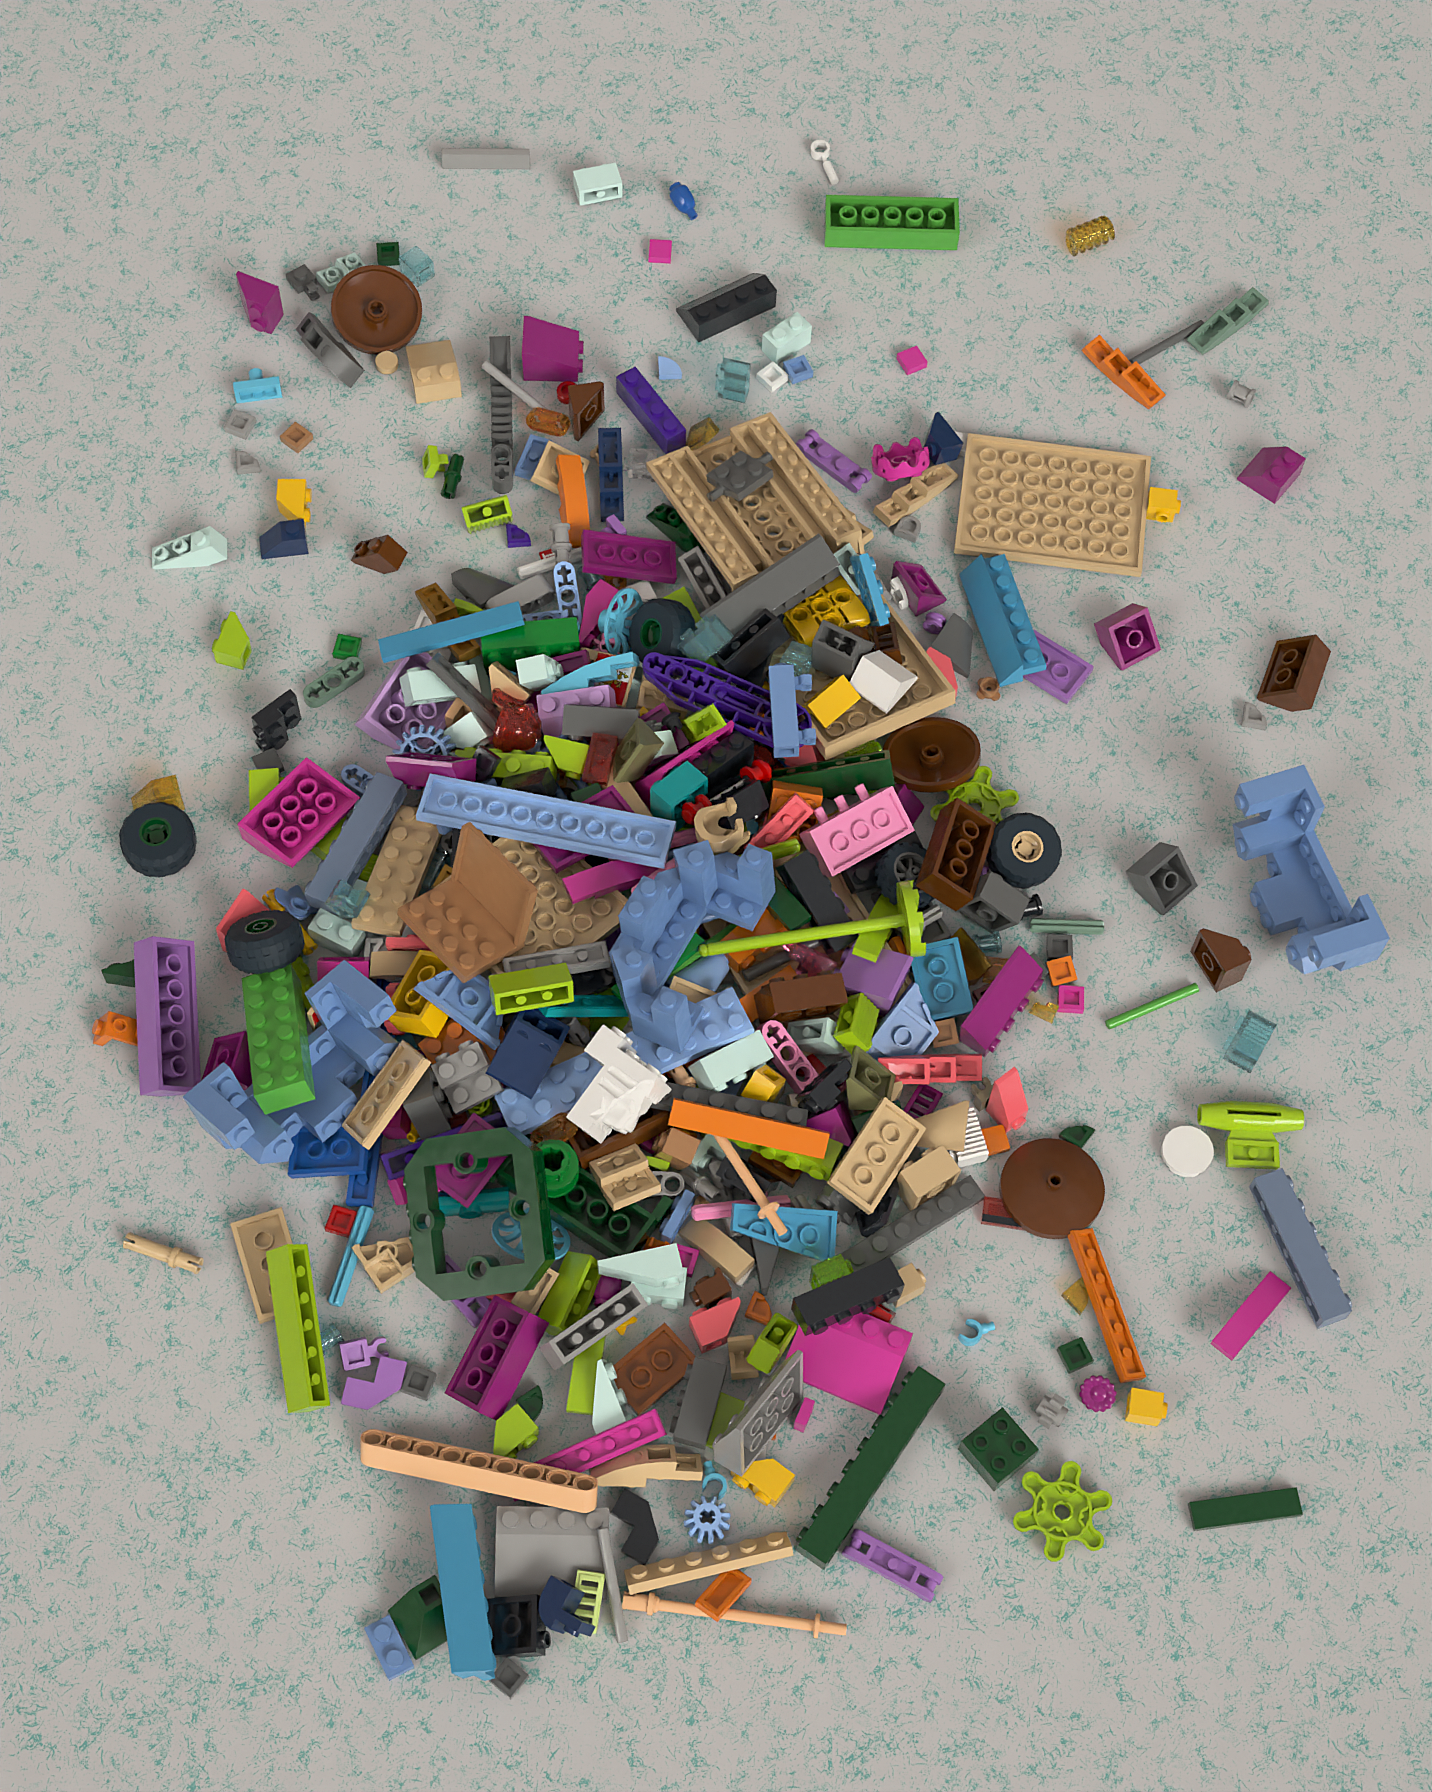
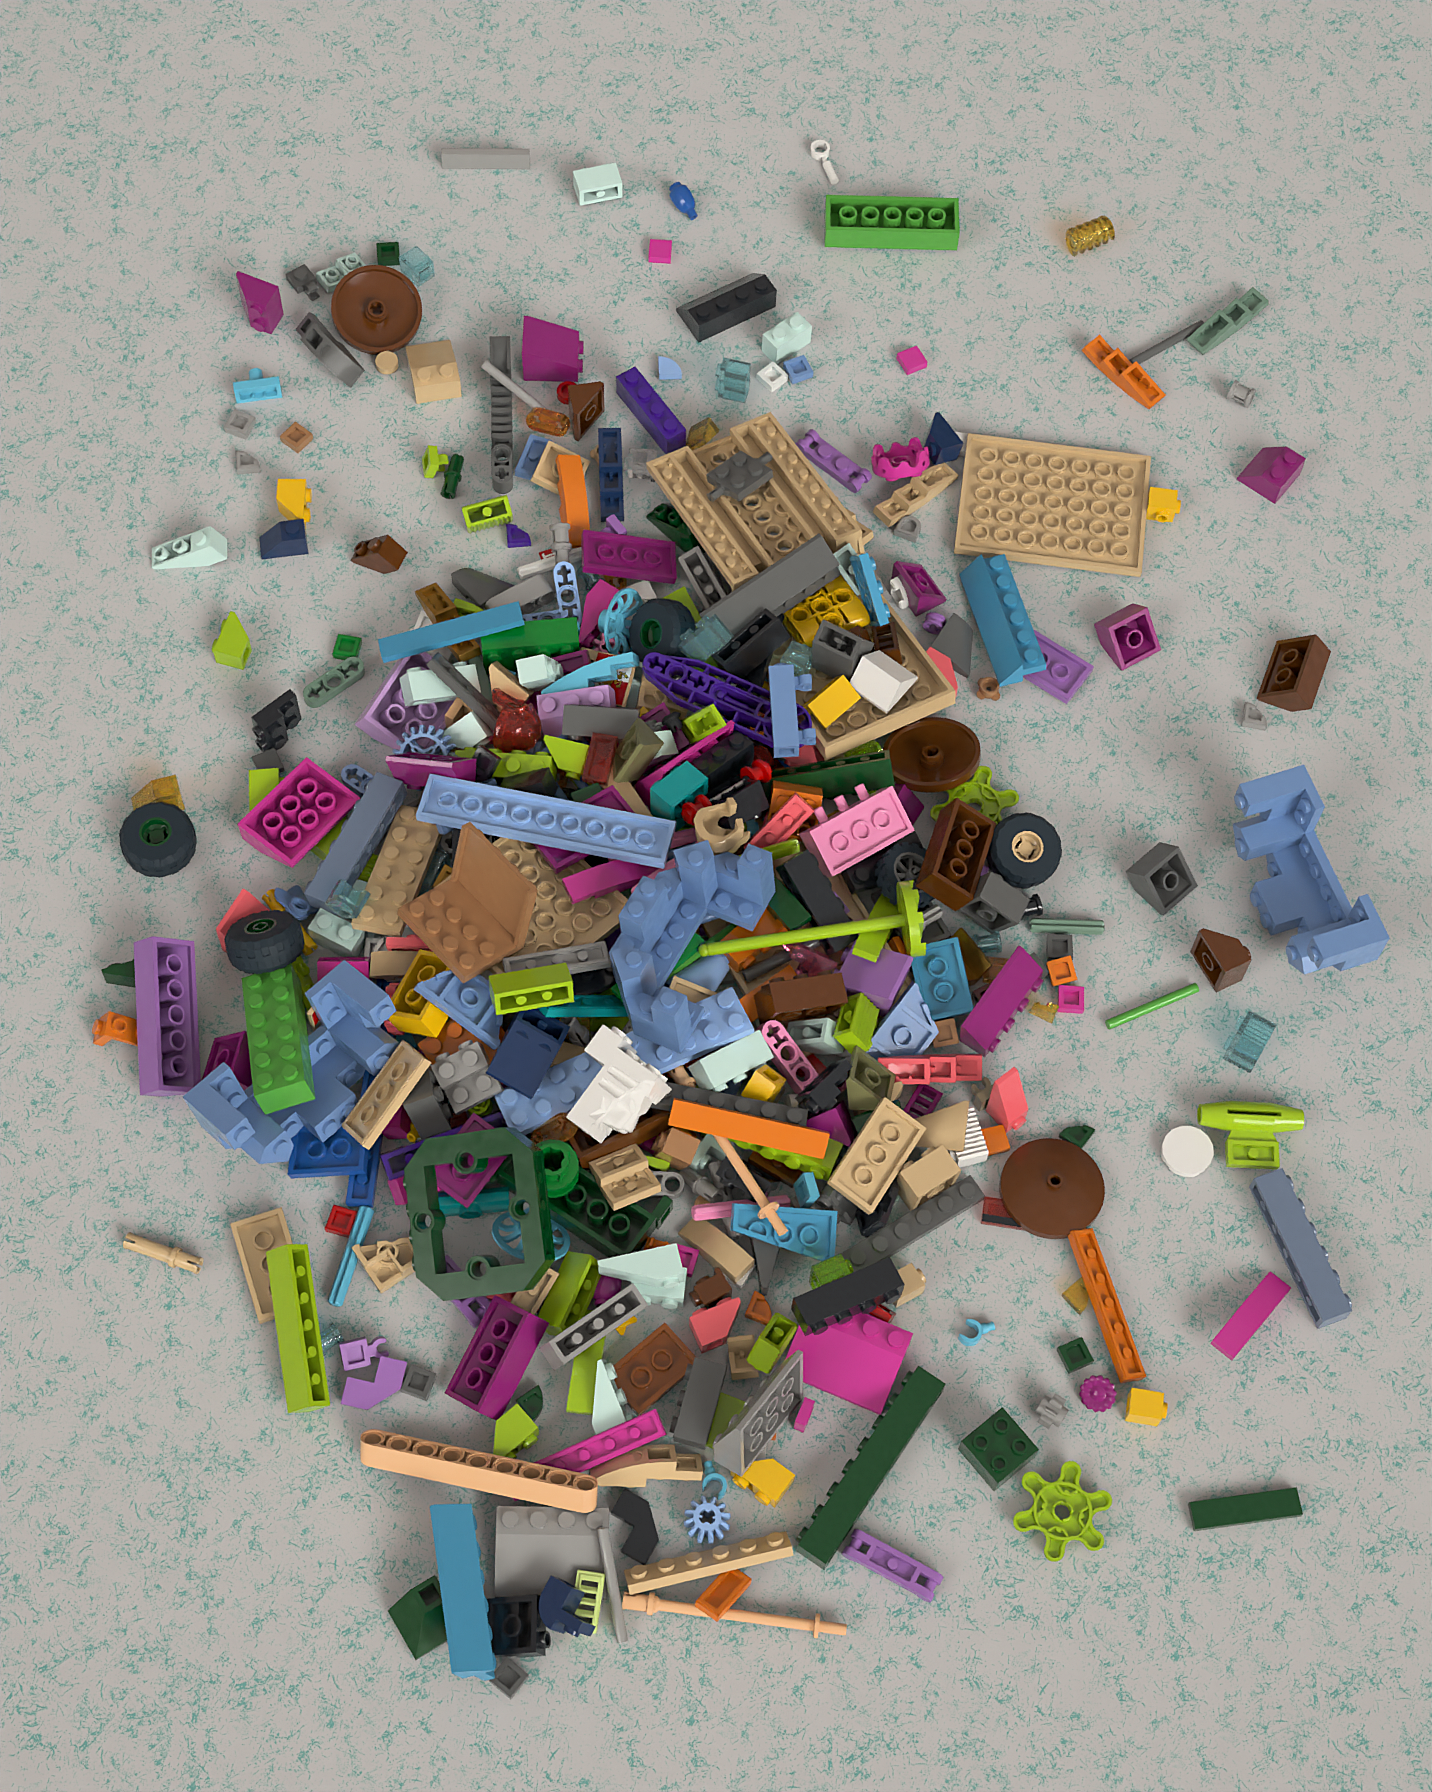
(389, 1647): medium blue plate -> none
(681, 1208): medium blue plate -> none
(806, 1190): none -> medium azure tile

